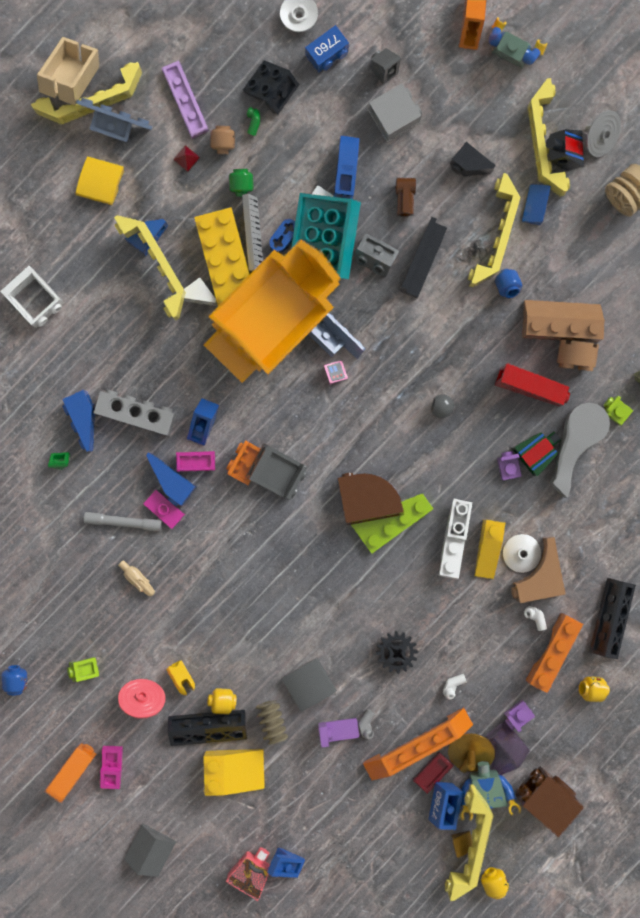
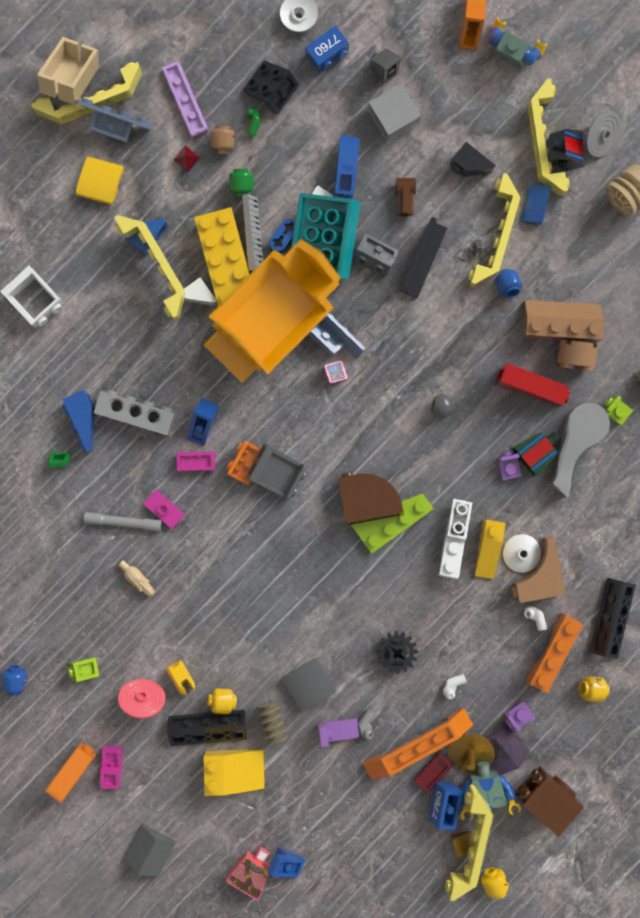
(173, 483): blue slope -> none

